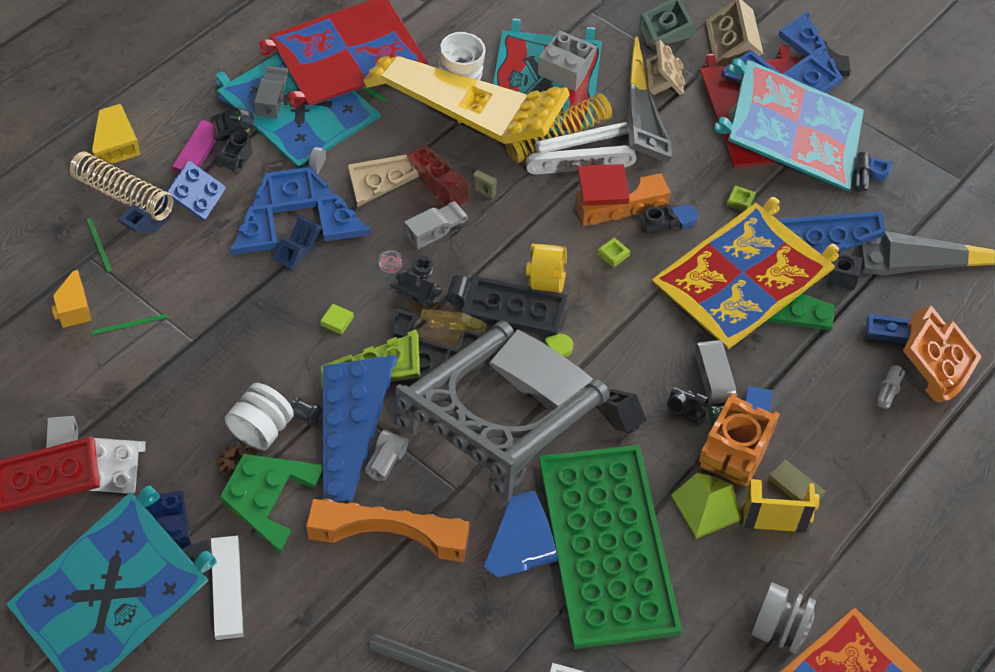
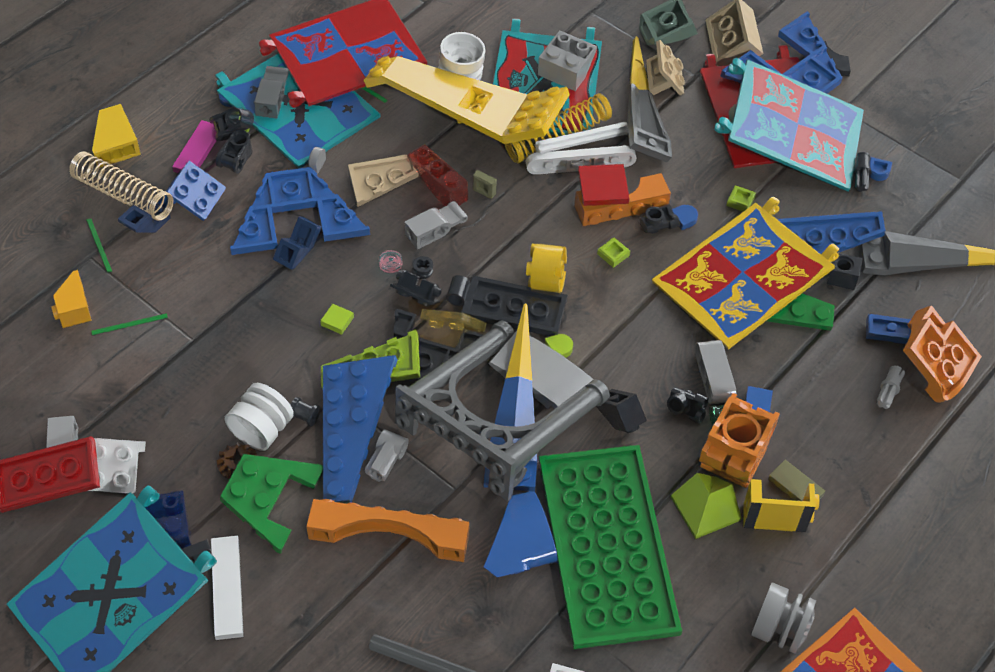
(516, 401): none -> blue plate

